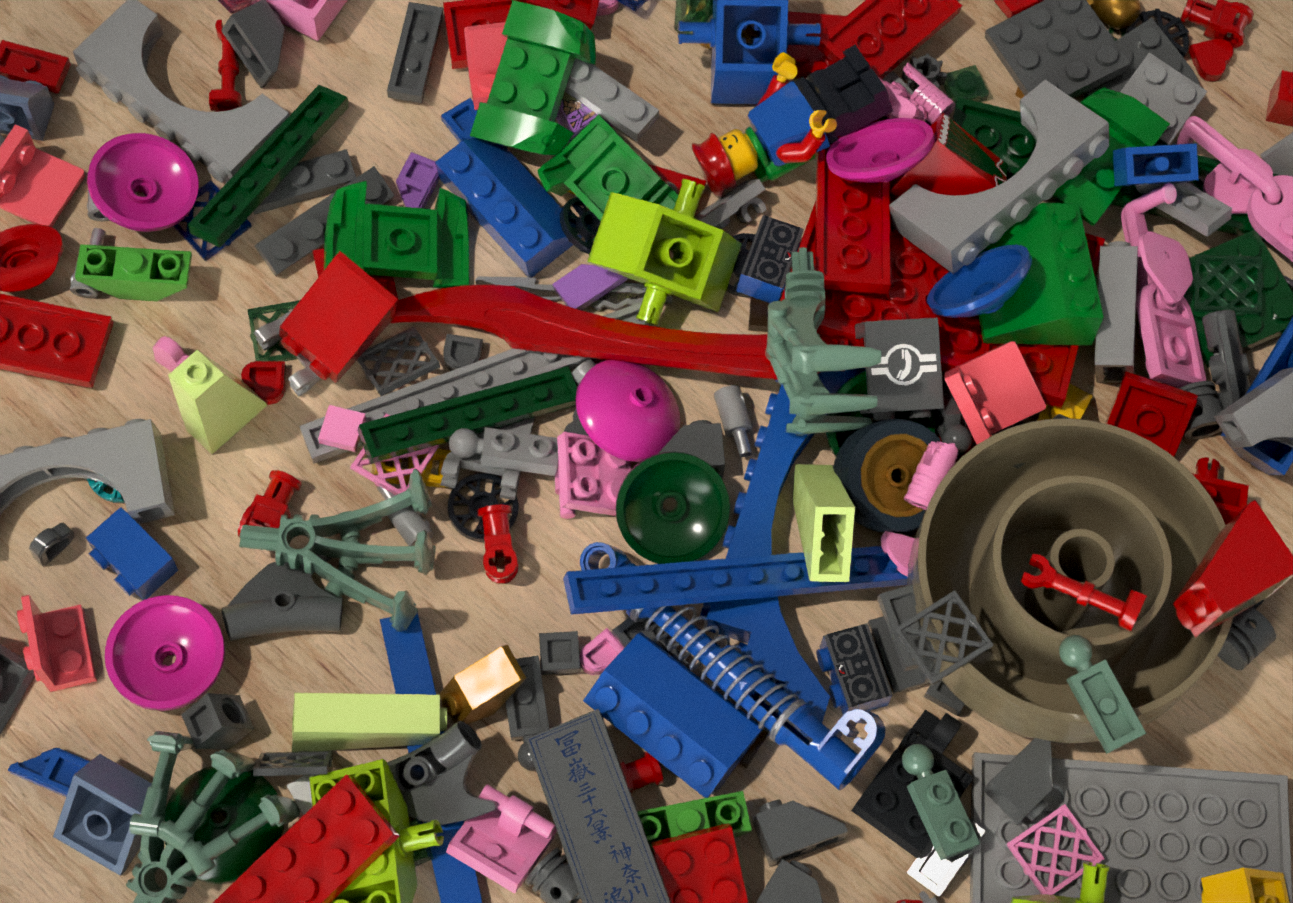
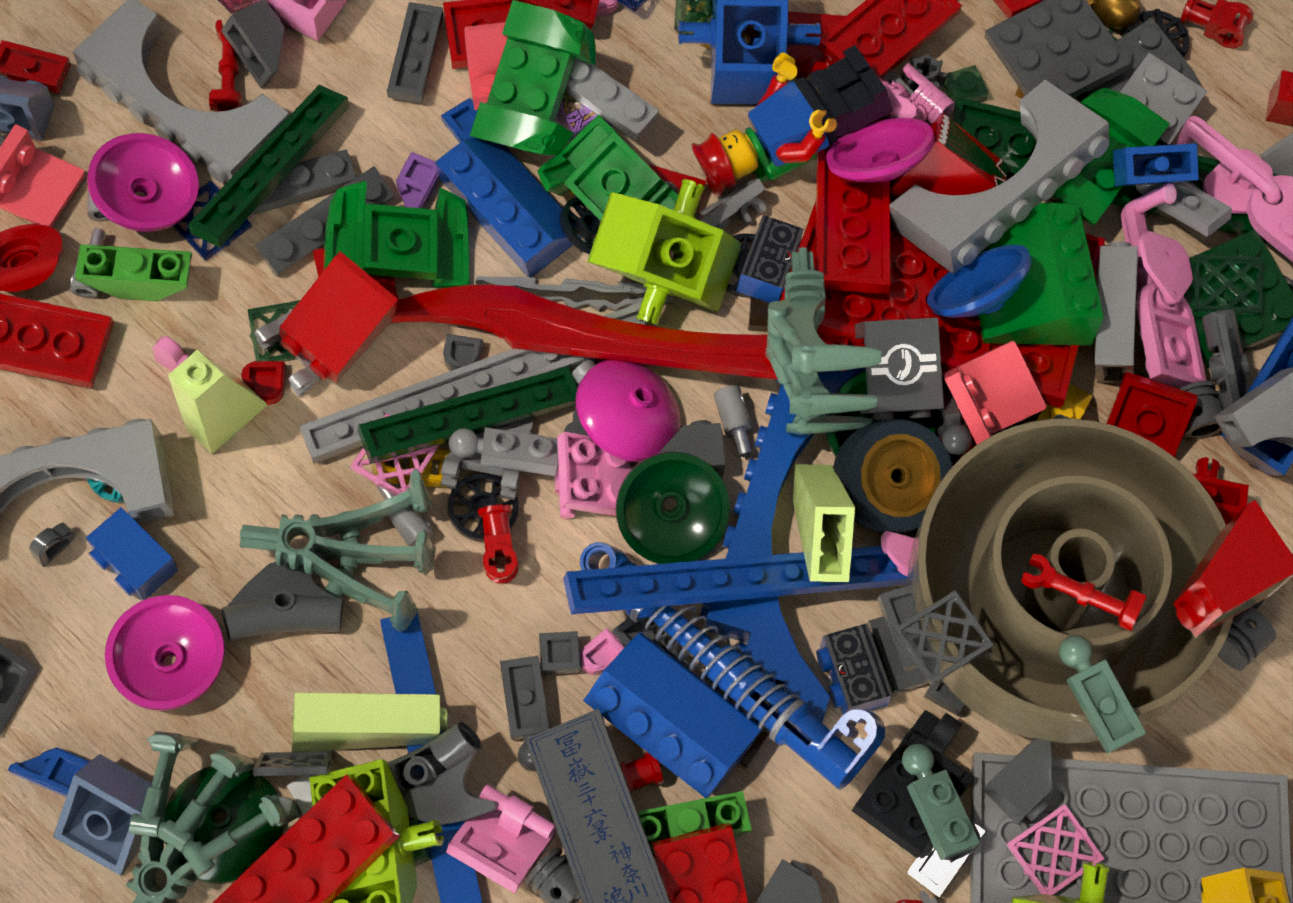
(57, 645): coral bracket -> none
(217, 721): dark grey brick -> none
(267, 509): red connector -> none
(341, 428): bright pink tile -> none
(403, 378): dark grey window -> none
(482, 686): slope -> none
(586, 285): medium lavender tile -> none
(794, 830): dark grey slope -> none
(930, 472): bright pink hinge -> none
(1211, 58): red tile -> none

